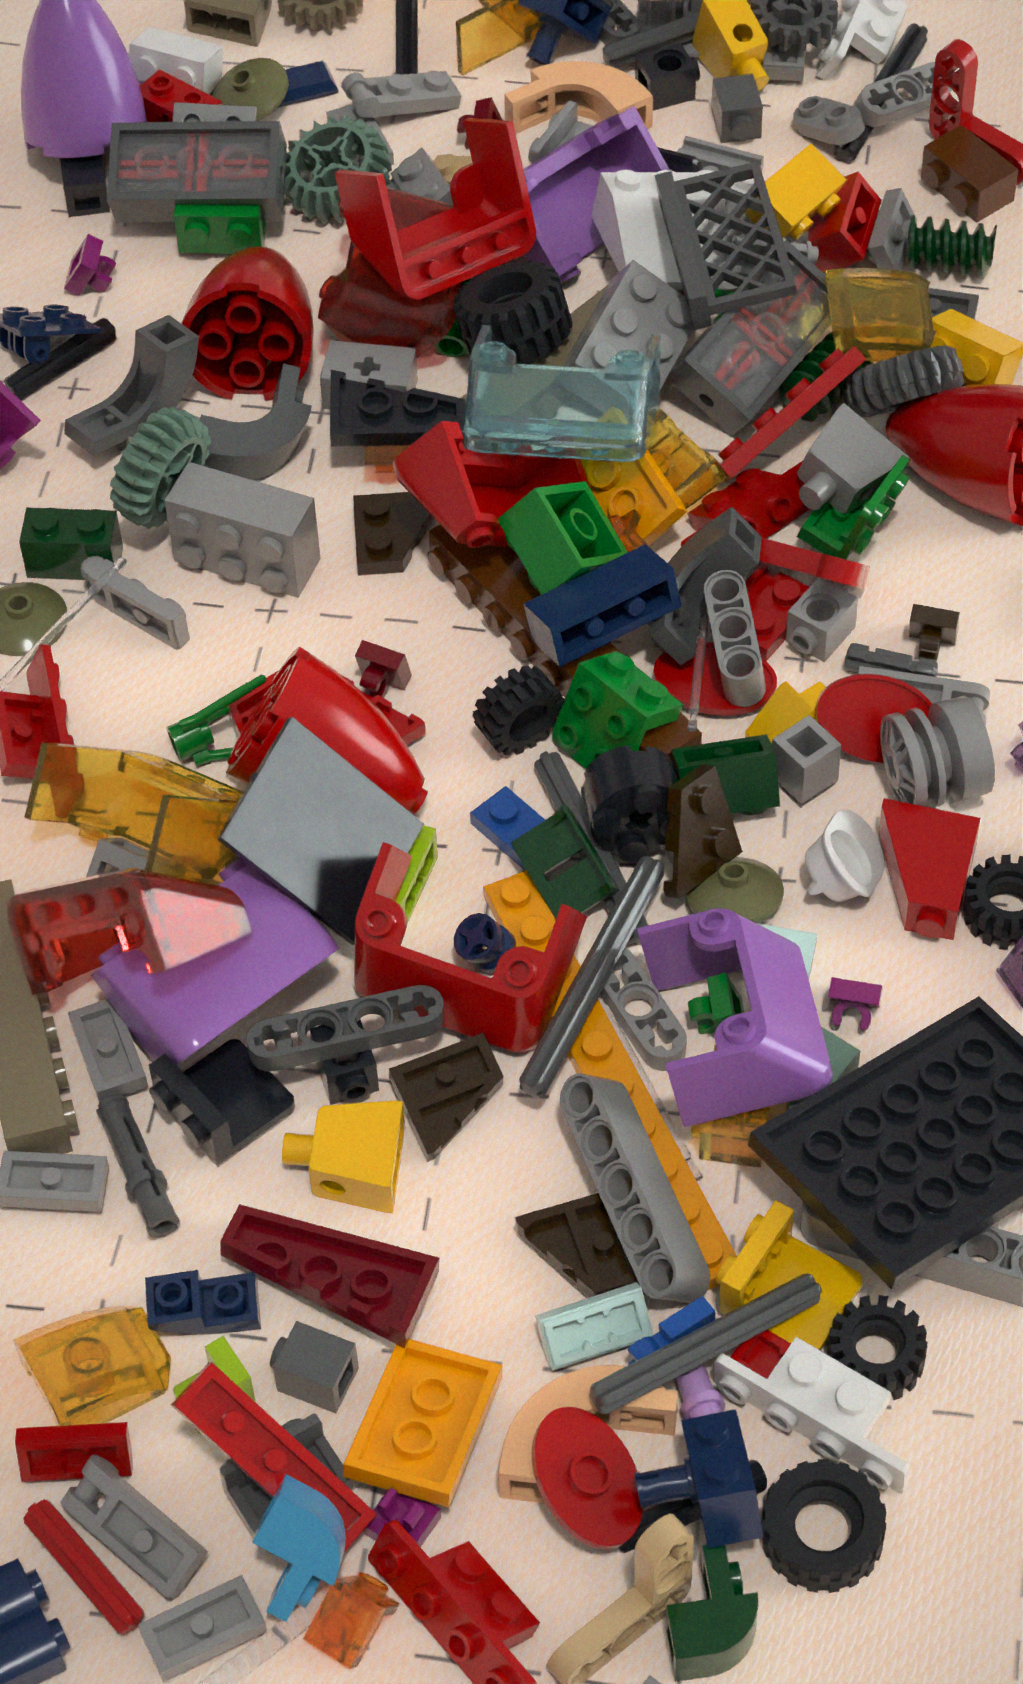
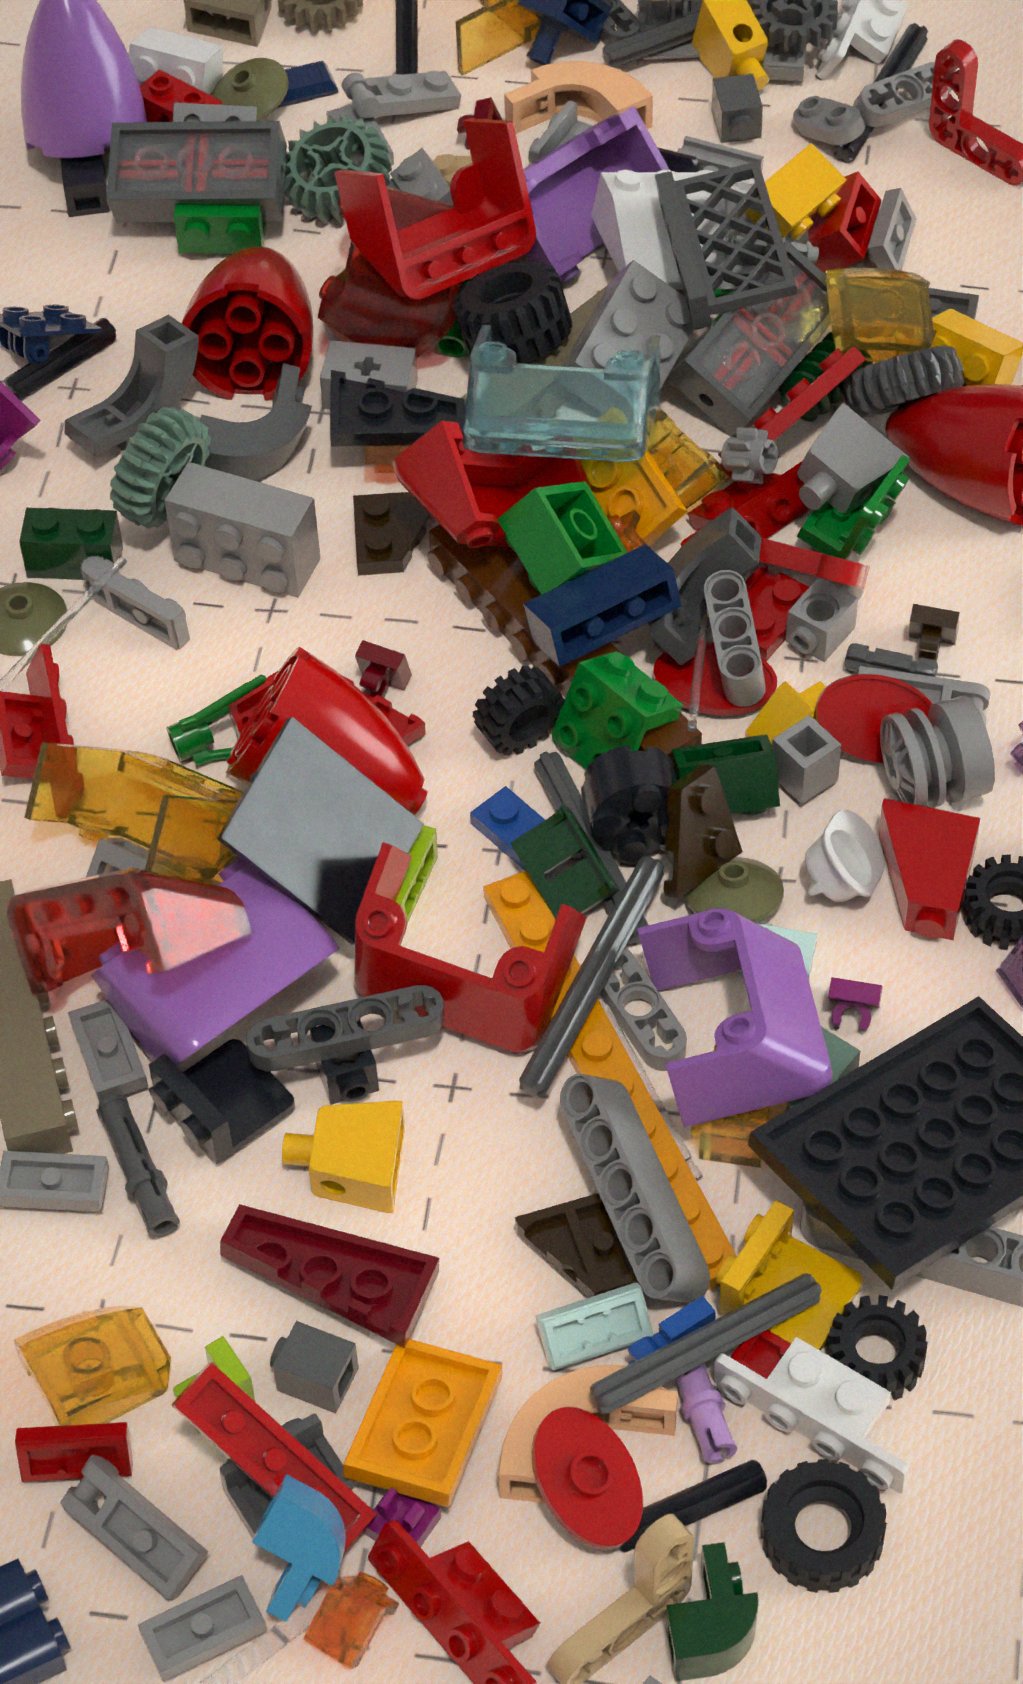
(83, 1567): red axle -> none
(89, 267): magenta tile -> none
(204, 1306): dark blue slope -> none
(446, 1090): dark brown wing -> none
(481, 931): dark blue wheel -> none
(668, 75): black brick -> none
(713, 1476): dark blue brick -> none
(720, 1004): green tile -> none
(749, 455): none -> light grey gear
(950, 246): dark green piece -> none
(969, 173): reddish brown brick -> none

